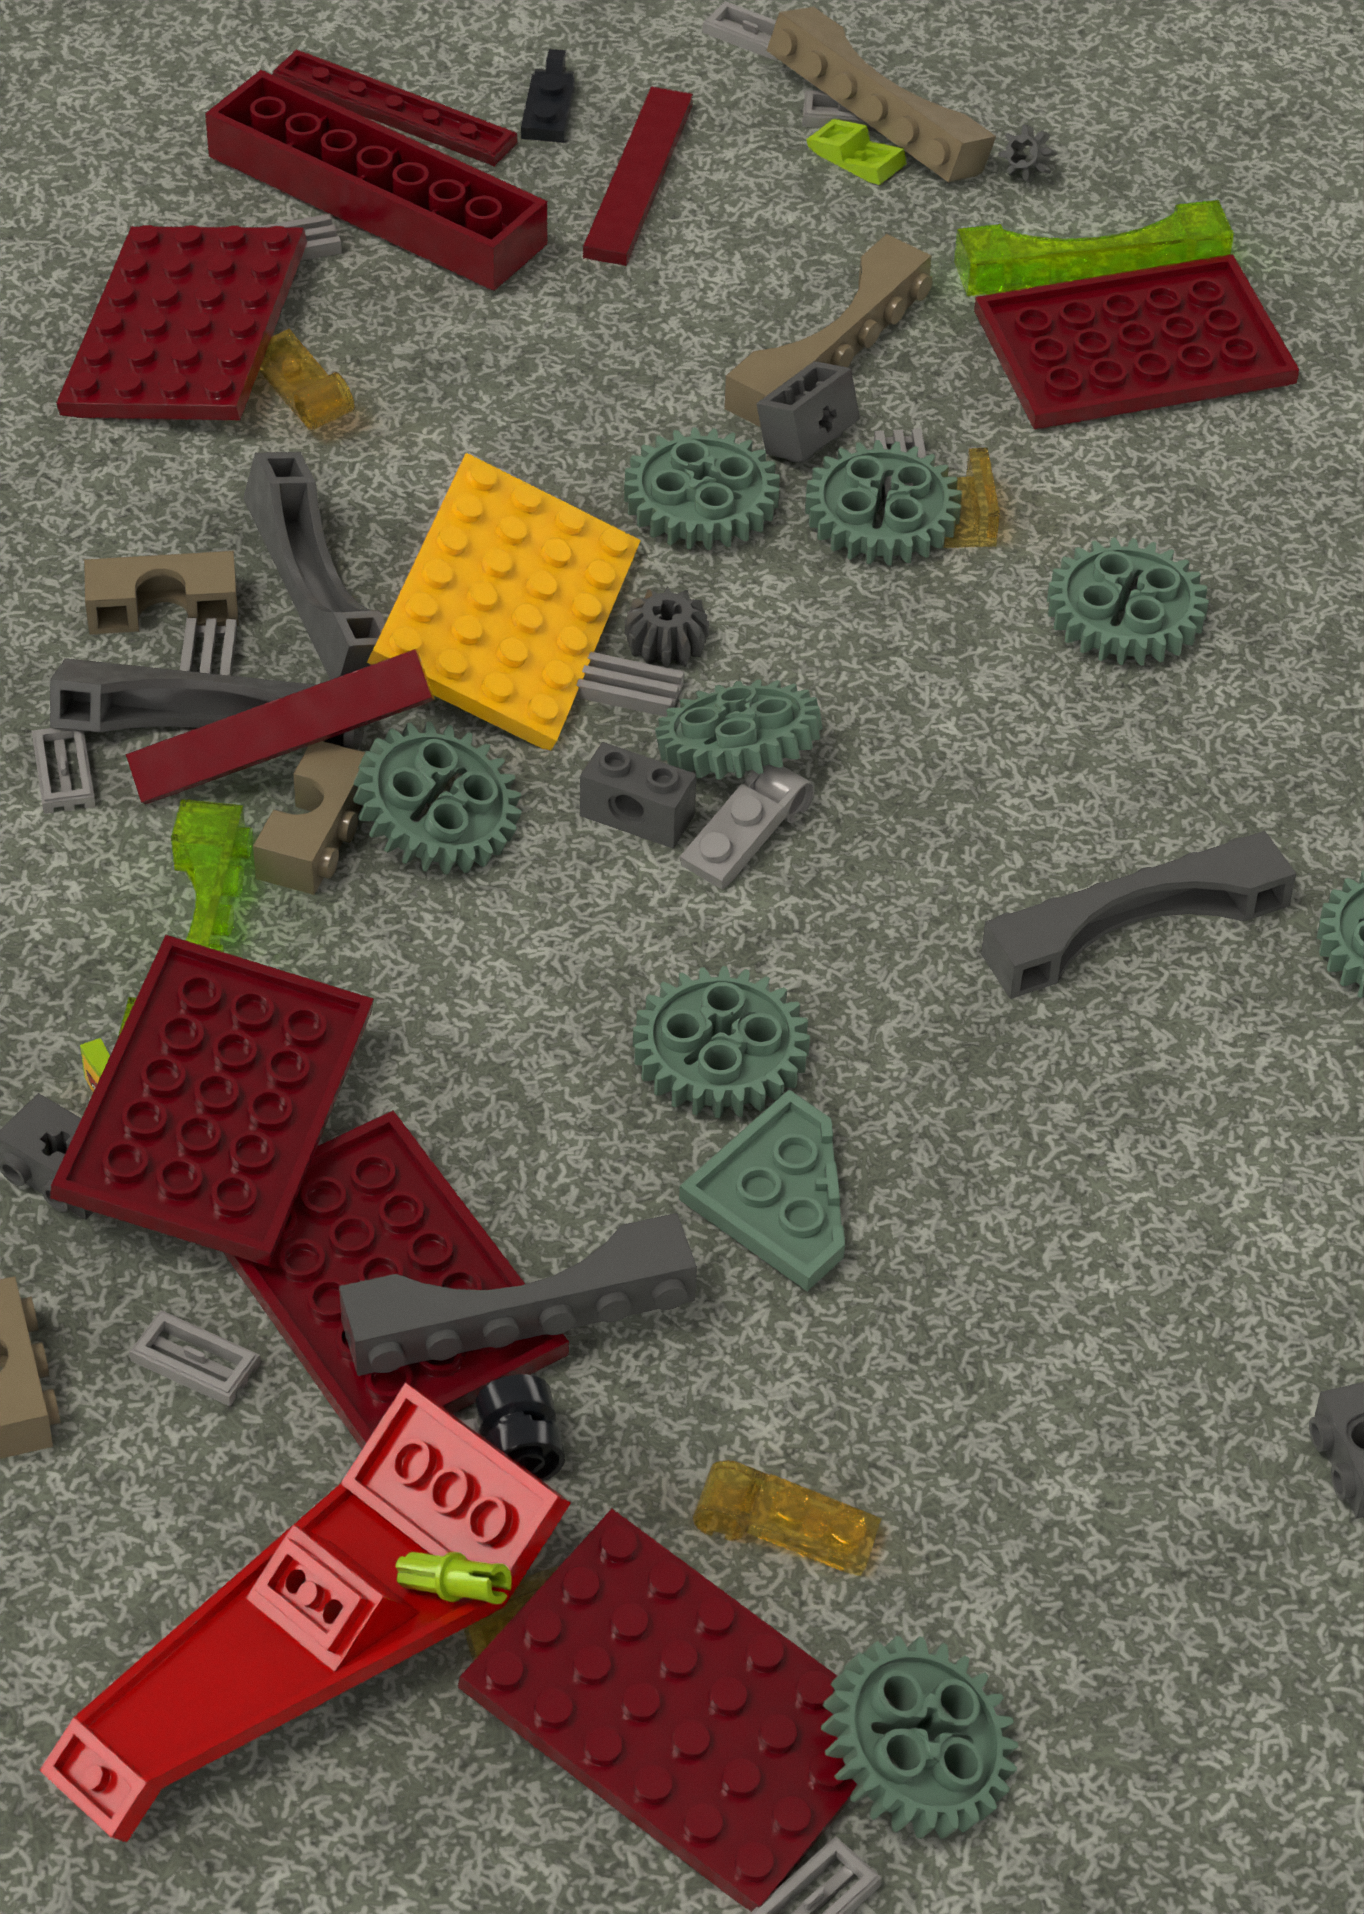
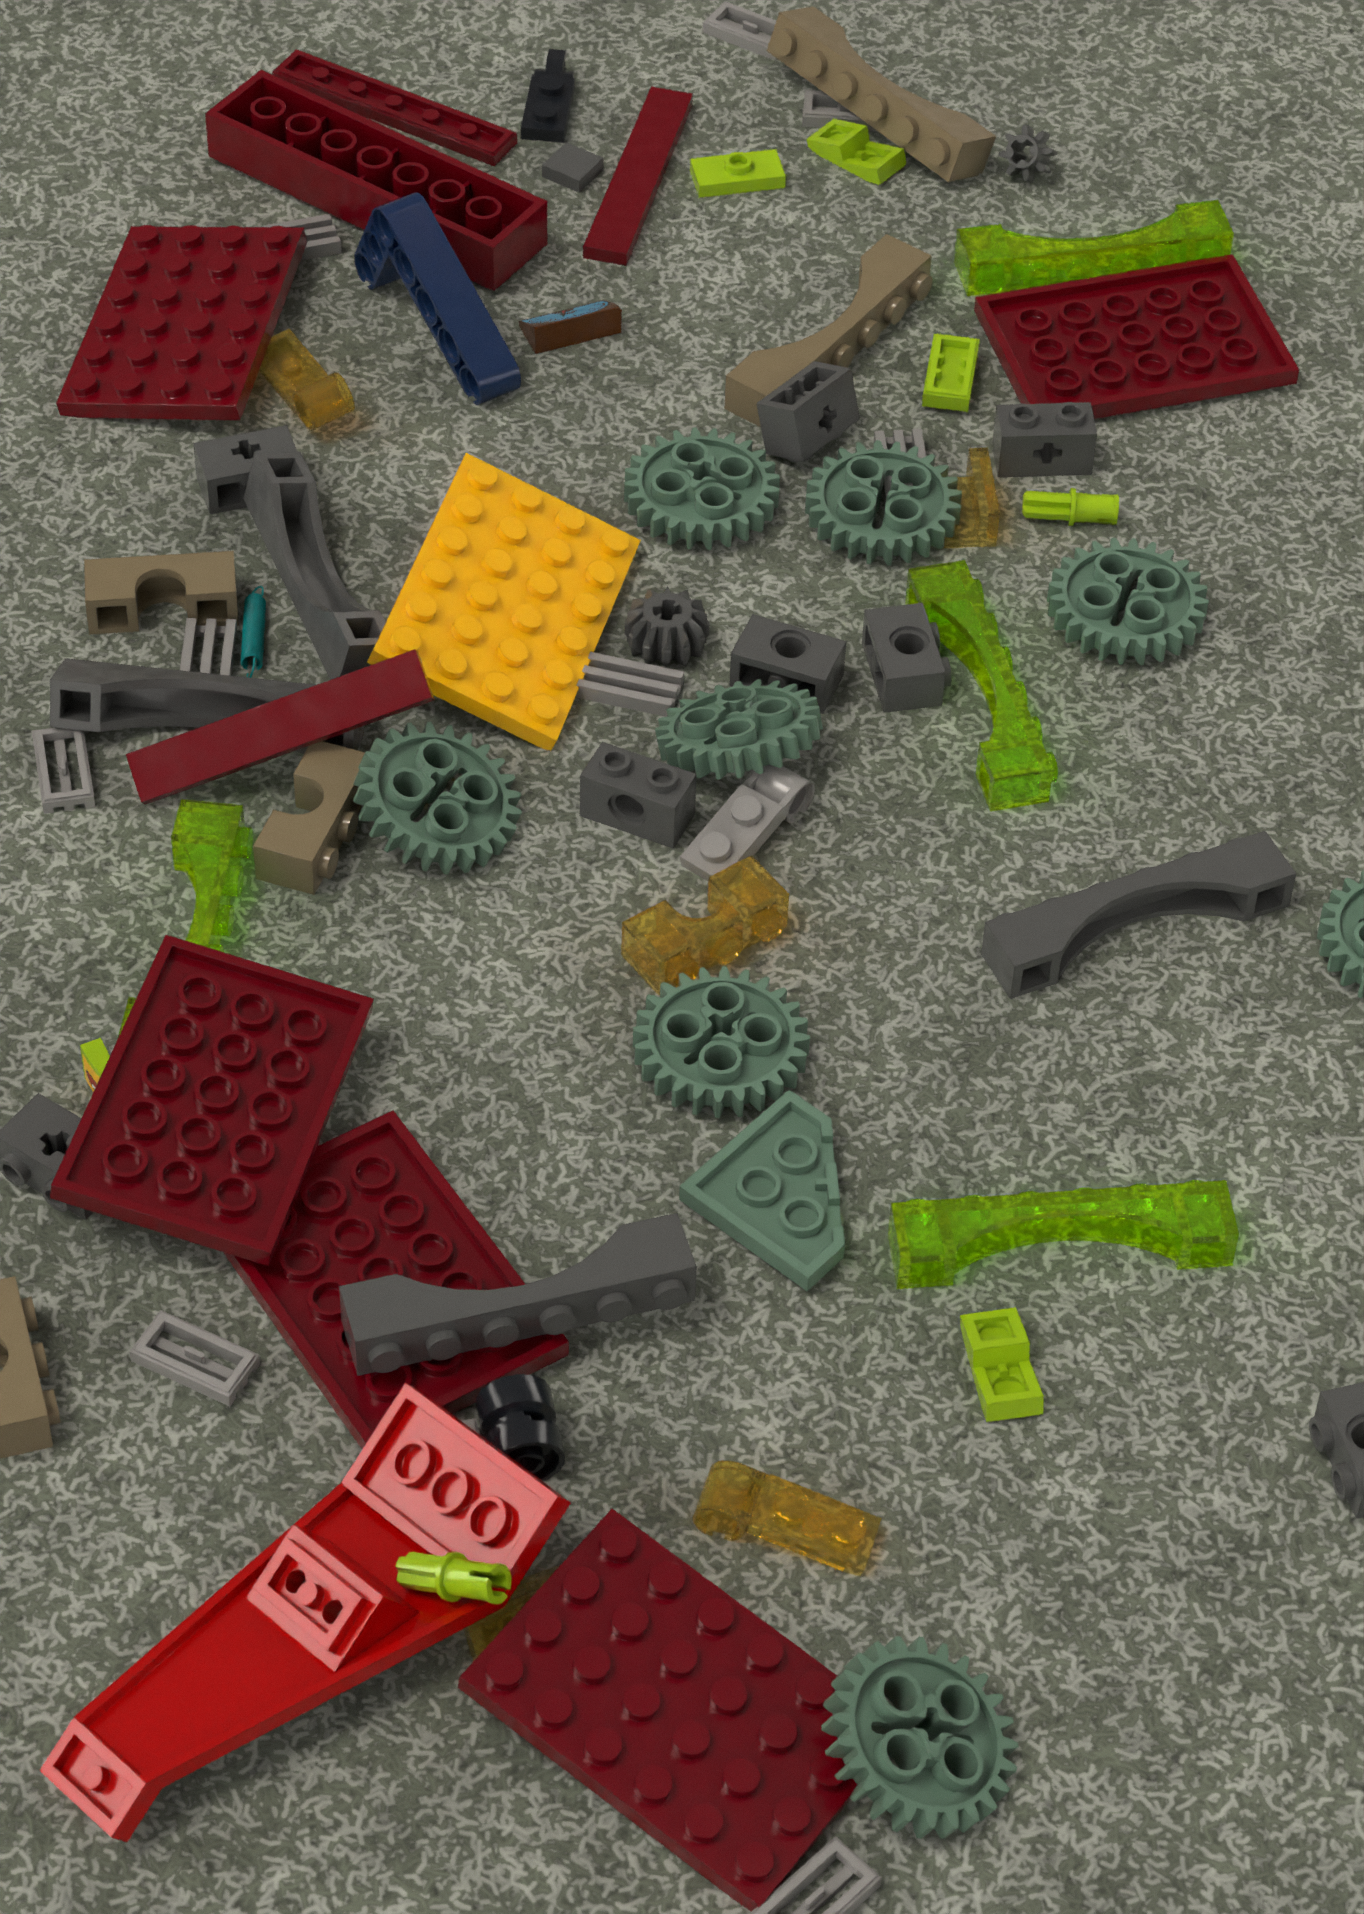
(226, 463): none -> dark grey brick
(253, 630): none -> teal piece
(409, 245): none -> dark blue beam
(572, 167): none -> dark grey tile
(572, 326): none -> reddish brown slope
(737, 173): none -> lime plate
(743, 908): none -> clear yellow arch
(788, 654): none -> dark grey brick
(905, 657): none -> dark grey brick
(950, 372): none -> lime plate
(1001, 1364): none -> lime slope
(1013, 763): none -> clear neon green arch
(1044, 439): none -> dark grey brick
(1071, 507): none -> lime axle
(1178, 1220): none -> clear neon green arch

